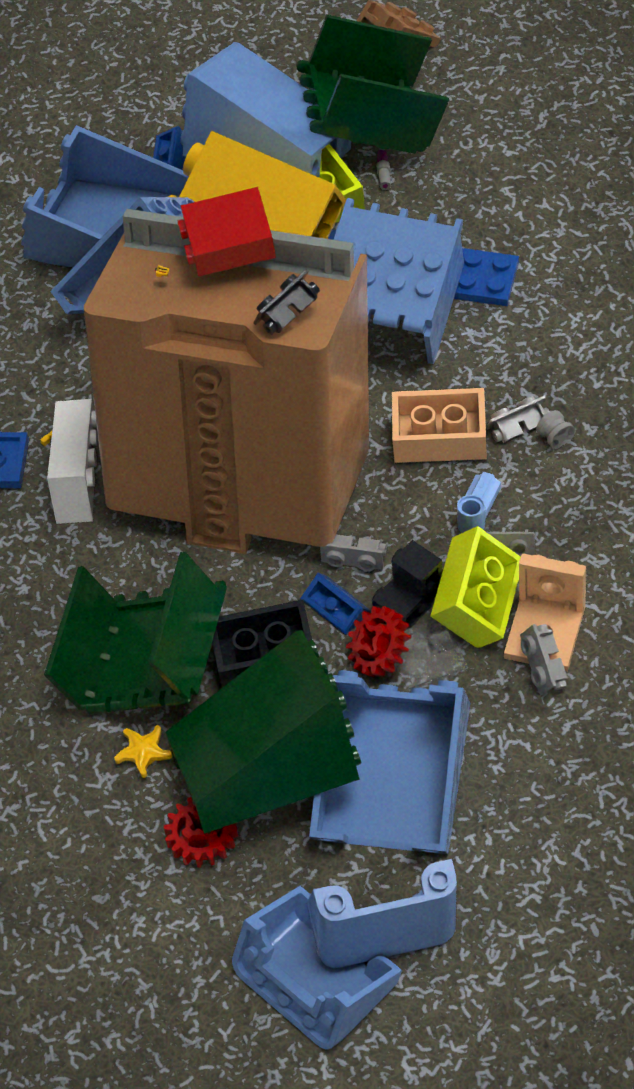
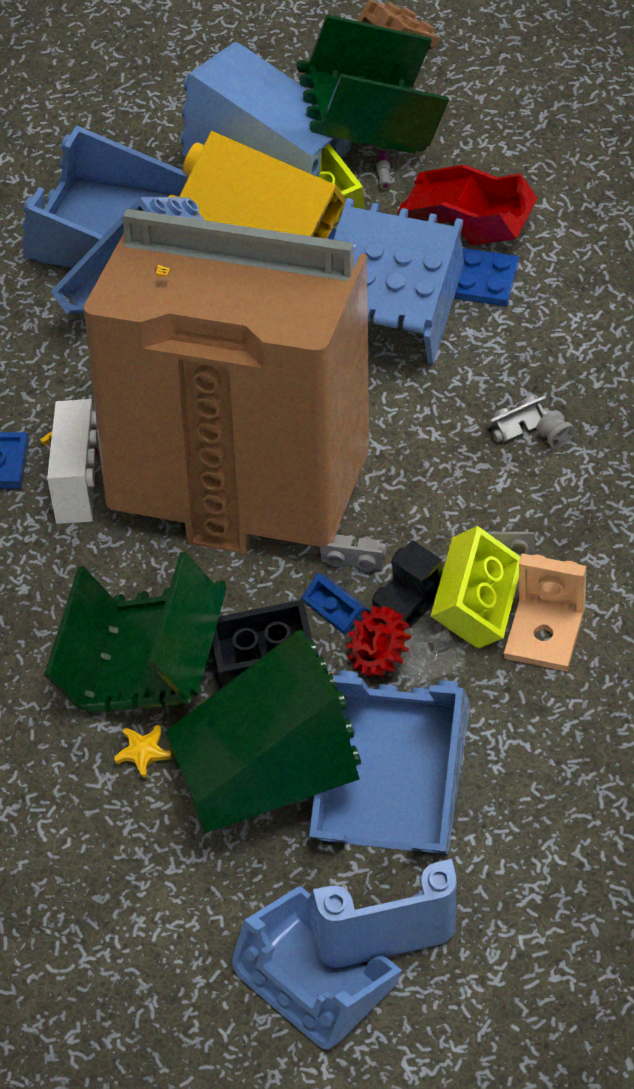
(169, 148): blue slope -> none
(194, 843): red gear -> none
(226, 232): red brick -> none
(295, 293): black hinge -> none
(438, 425): light nougat brick -> none
(477, 502): light blue piece -> none
(489, 205): none -> red piece
(537, 645): light grey hinge -> none

